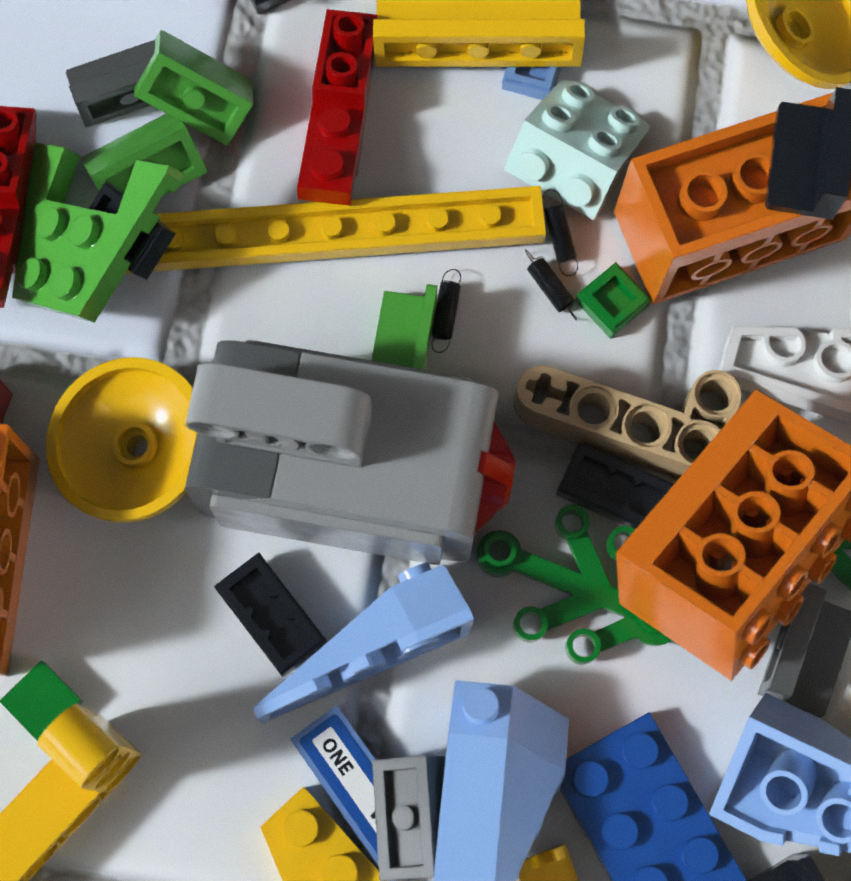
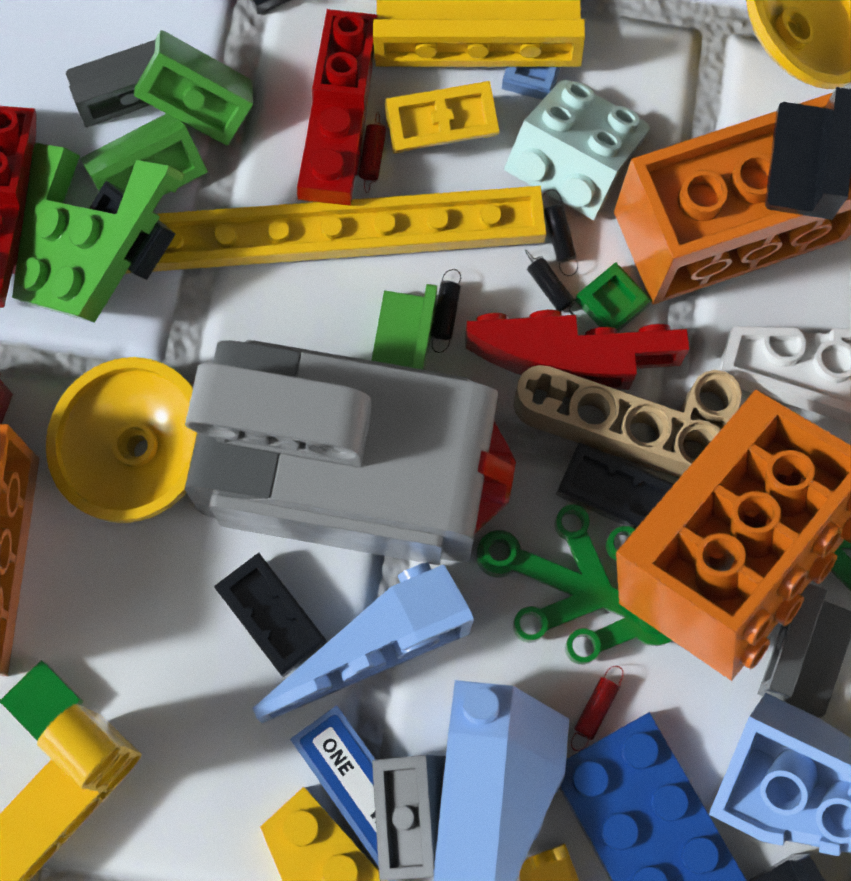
(372, 152): none -> red piece
(441, 117): none -> yellow hinge
(554, 341): none -> red slope
(597, 708): none -> red piece

